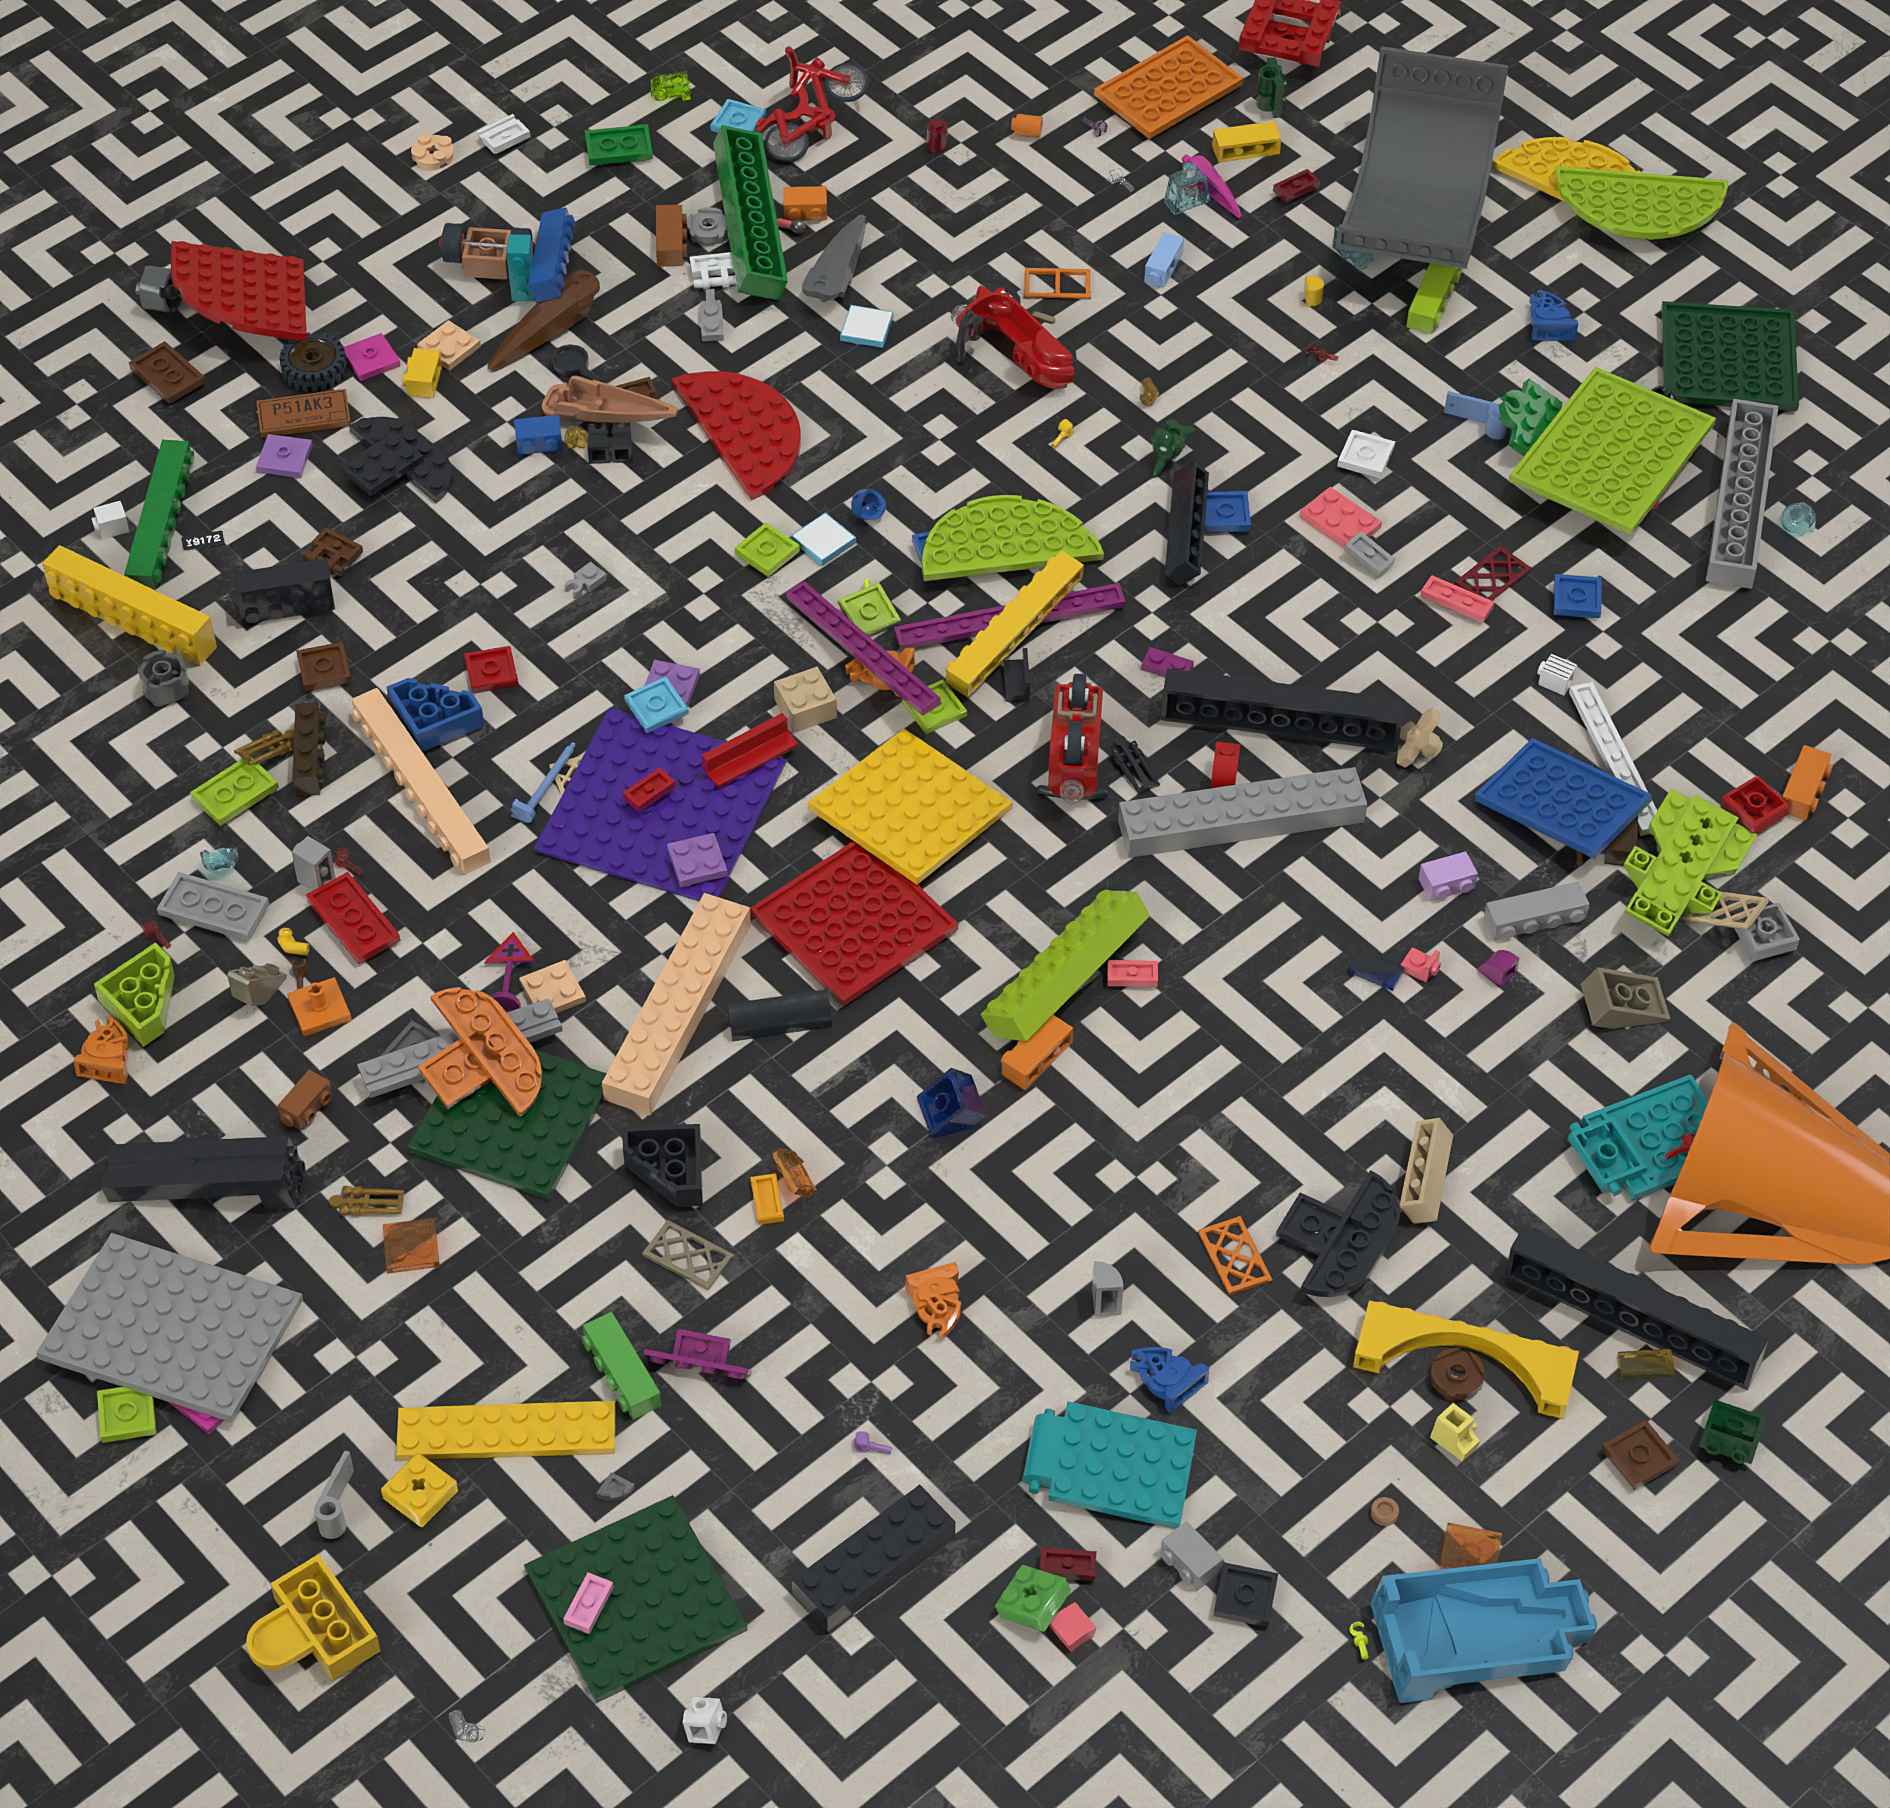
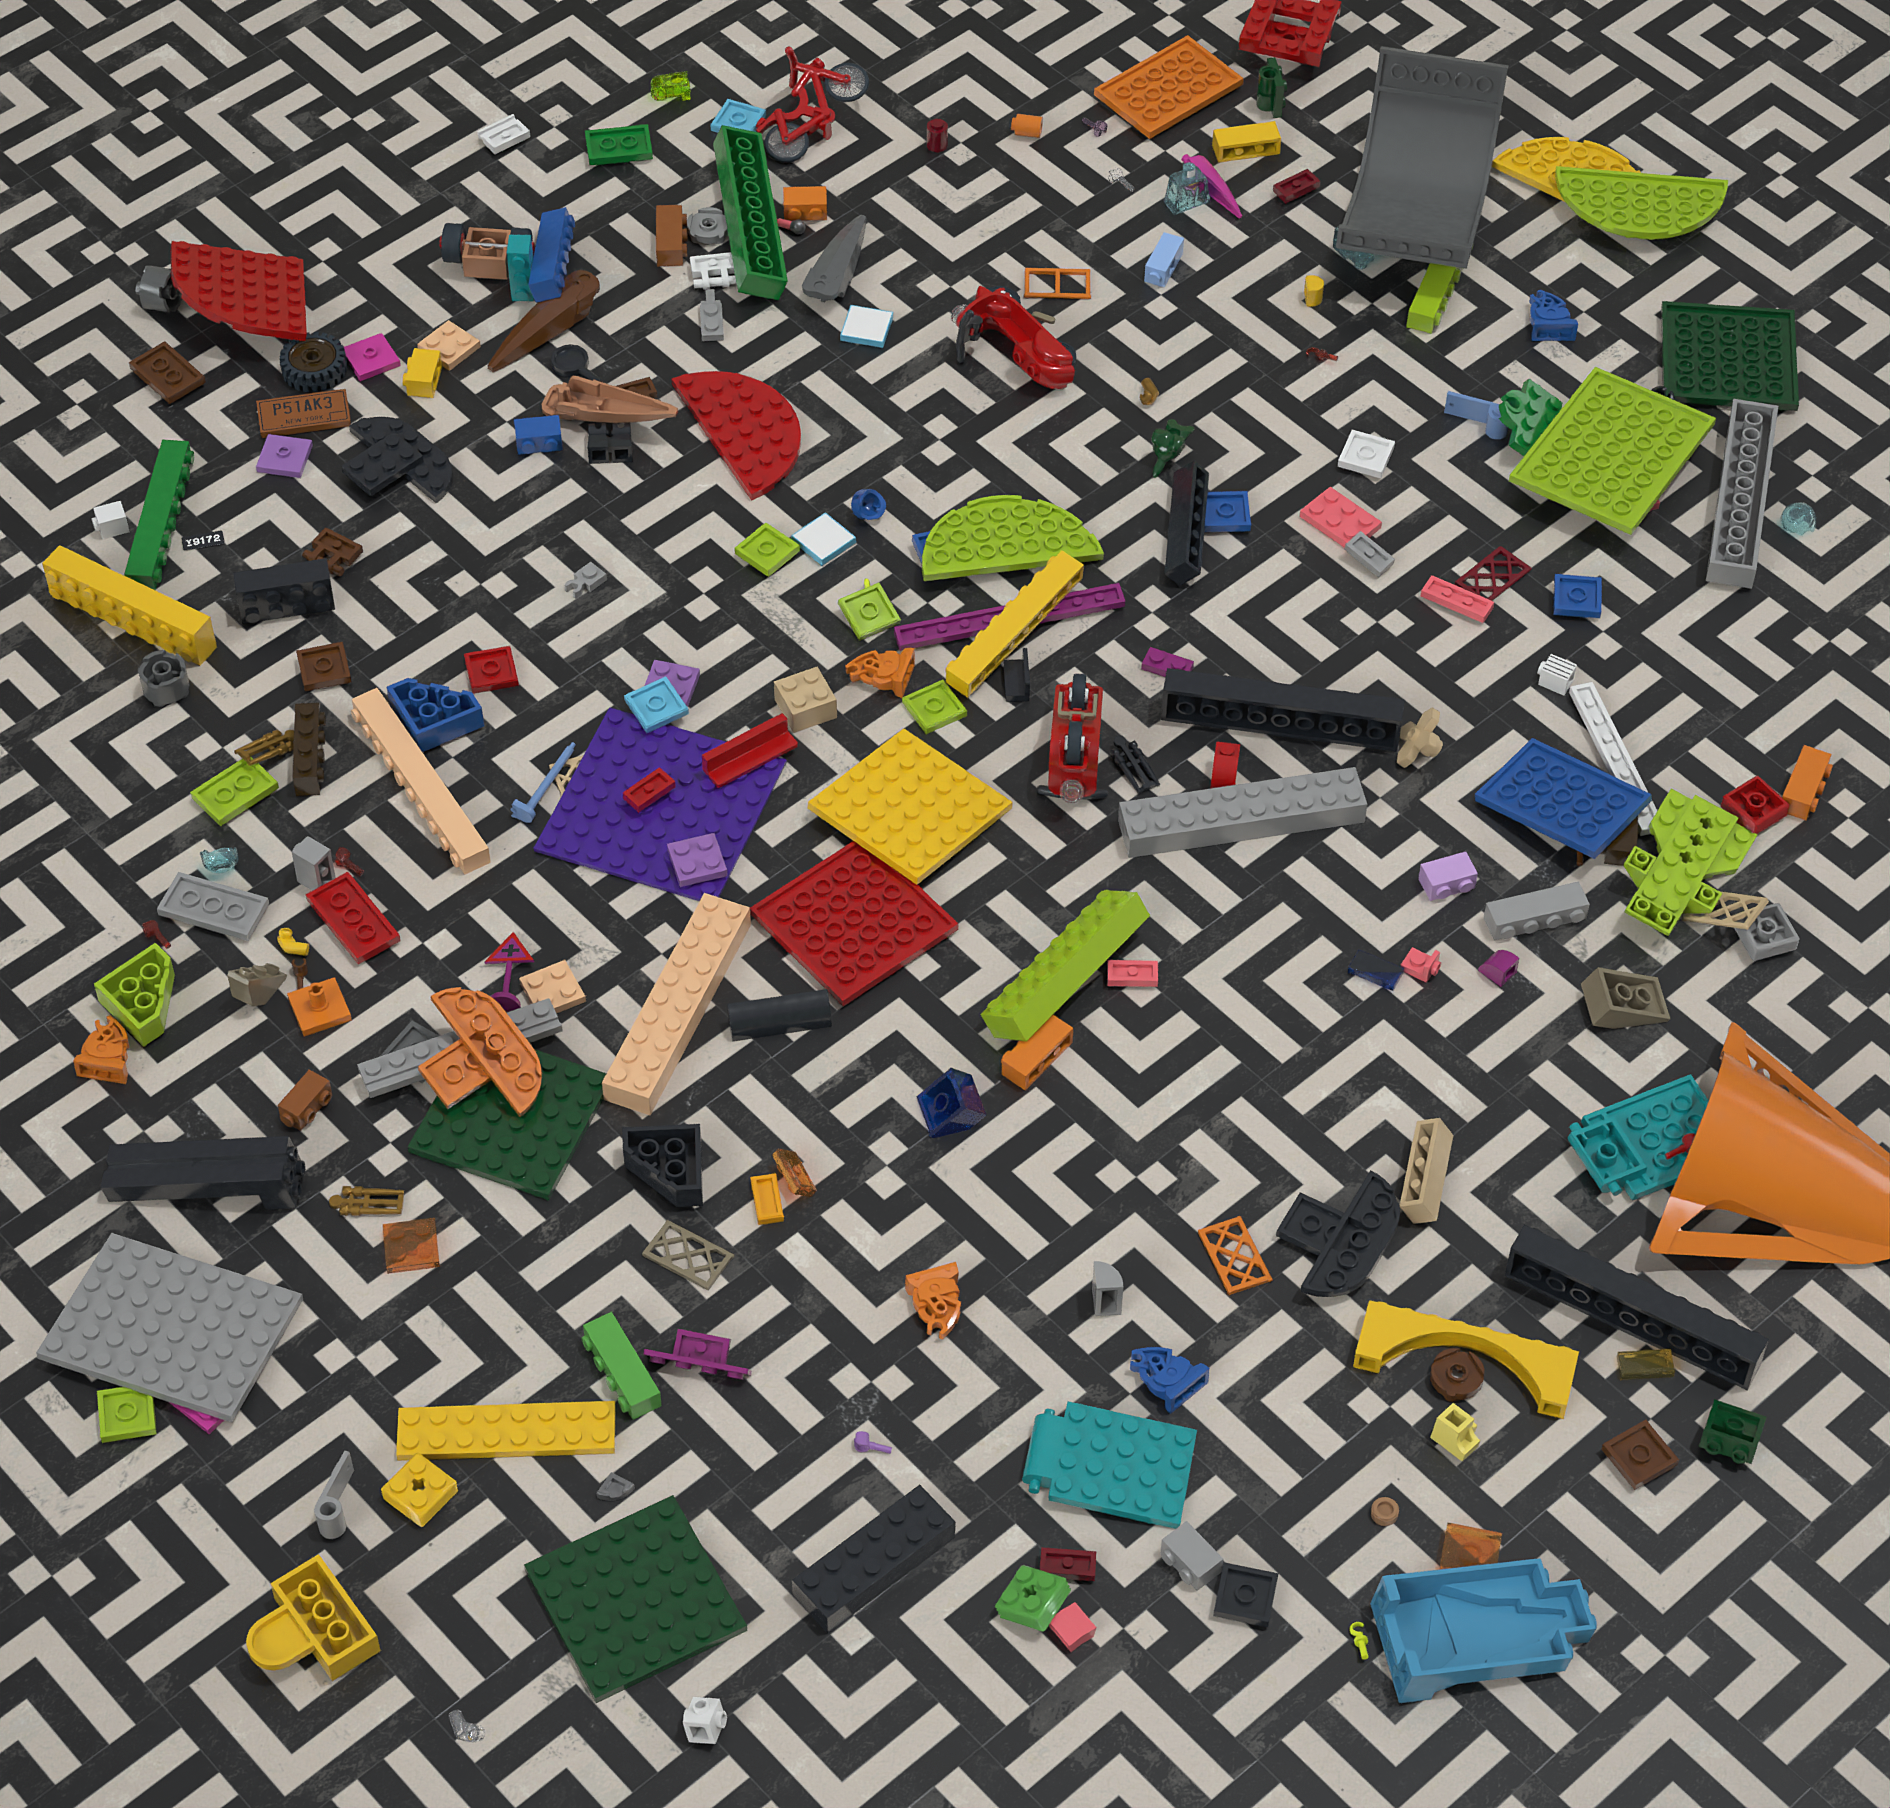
(427, 143): light nougat plate -> none
(575, 437): clear yellow plate -> none
(588, 1603): bright pink plate -> none
(863, 648): magenta plate -> none
(1066, 430): yellow hand -> none

